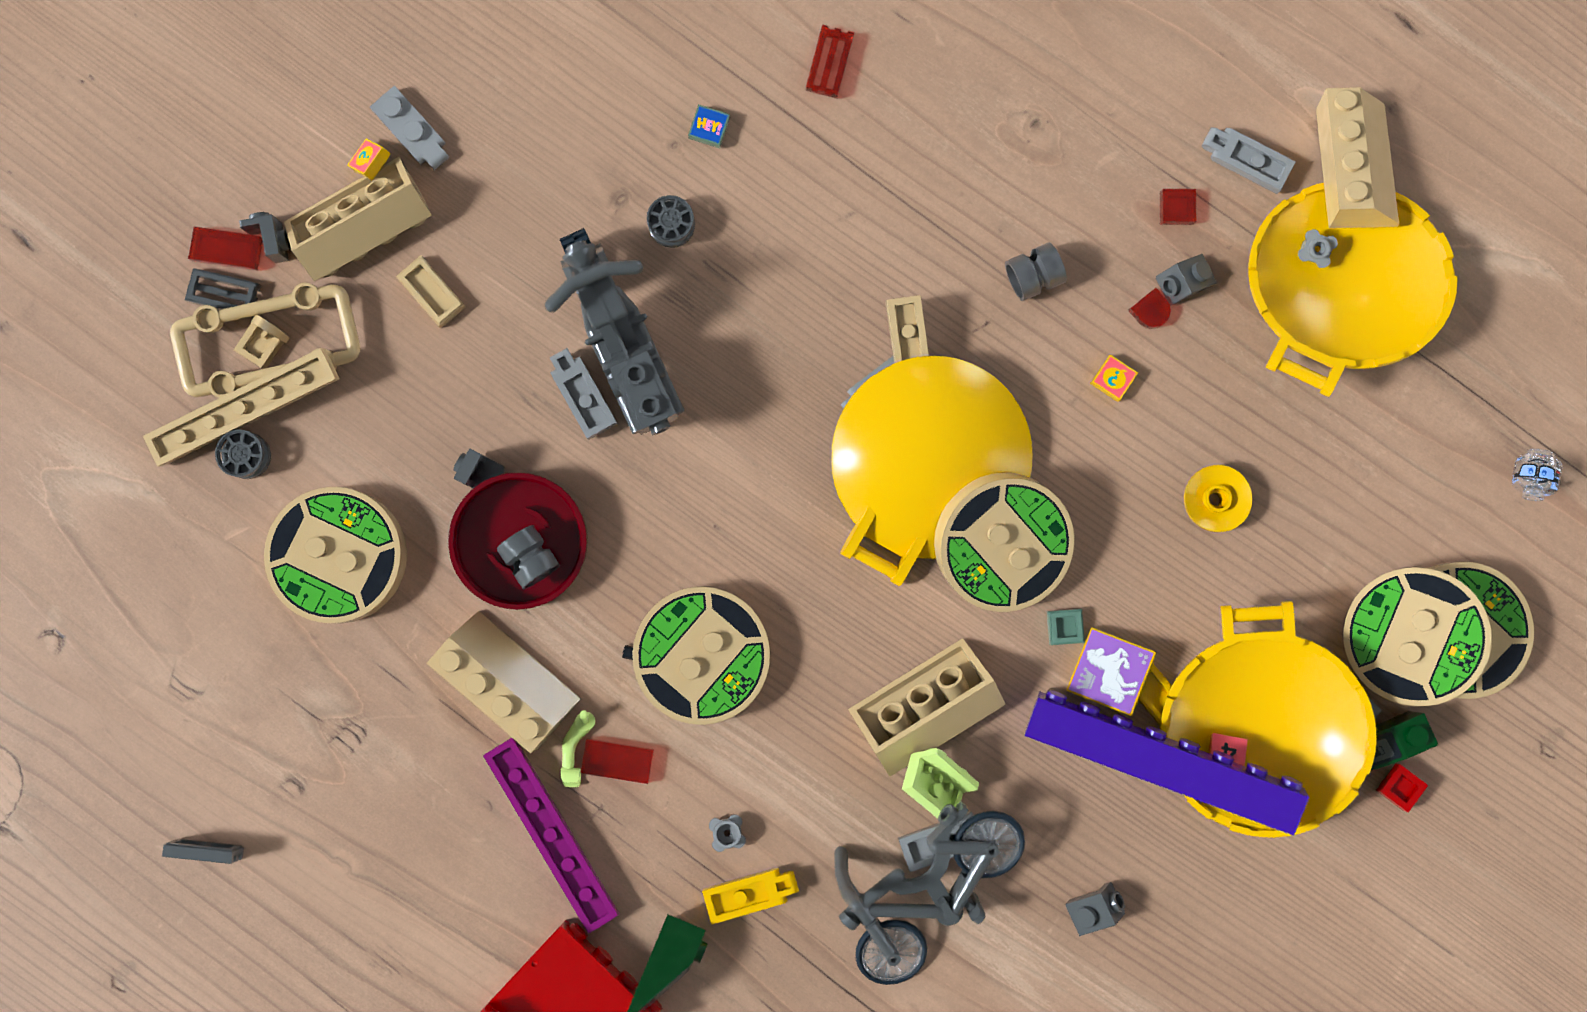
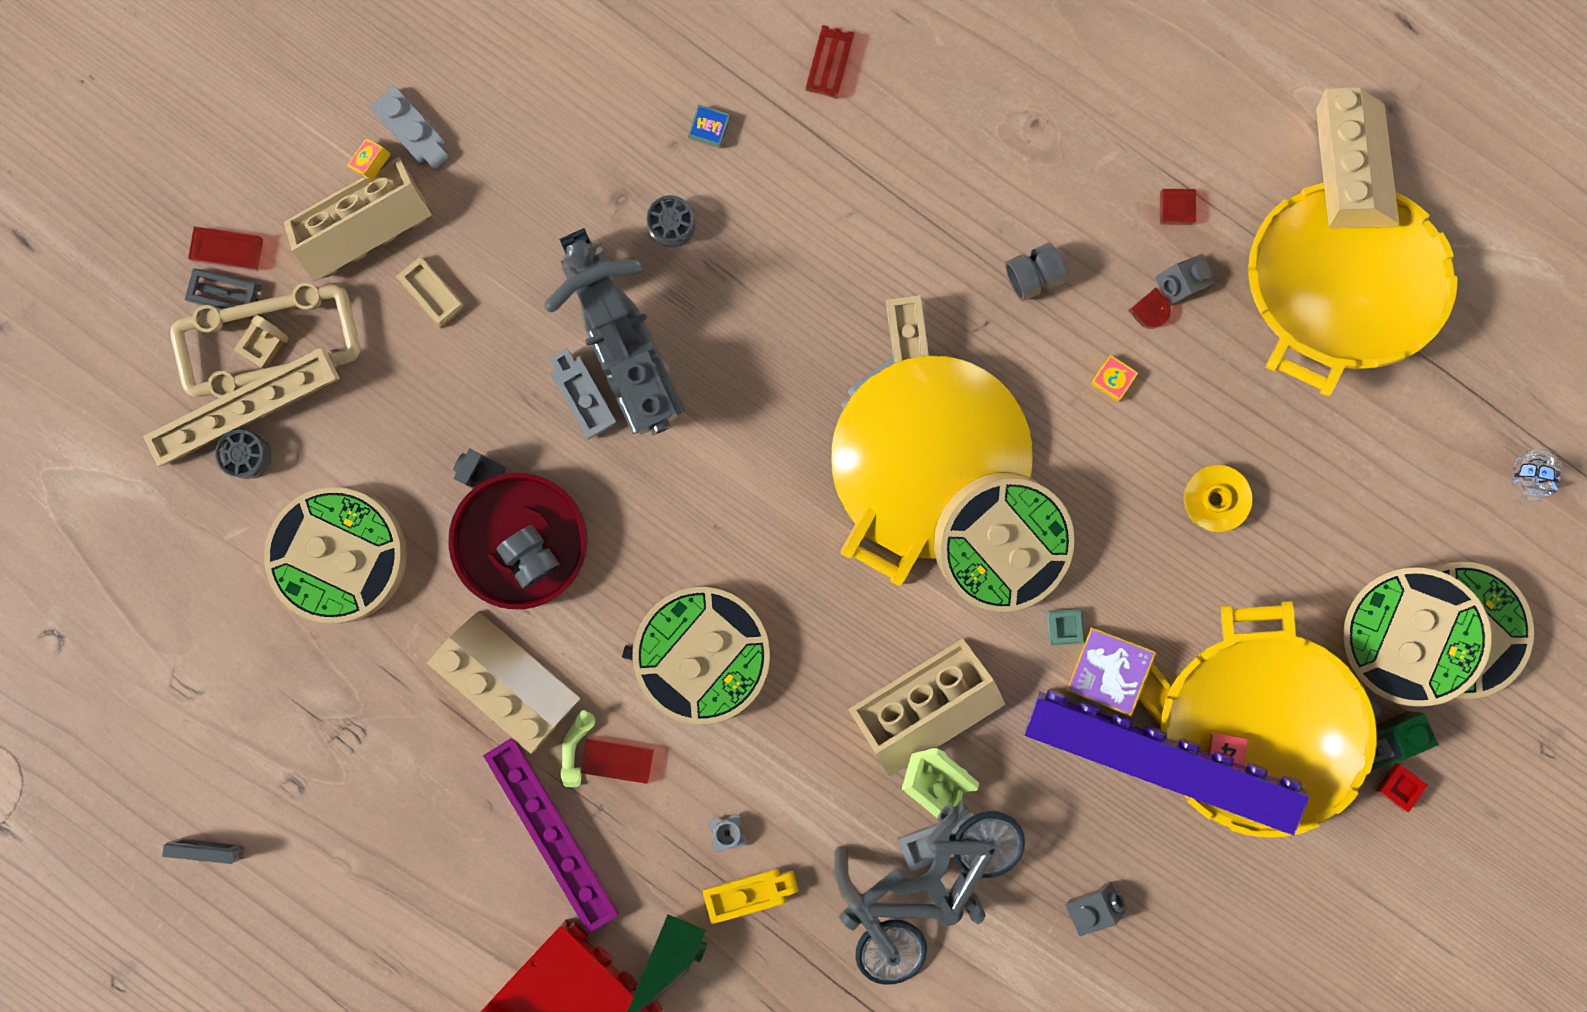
(273, 236): dark grey bracket -> none
(1248, 158): light grey hinge -> none
(1308, 252): light grey plate -> none

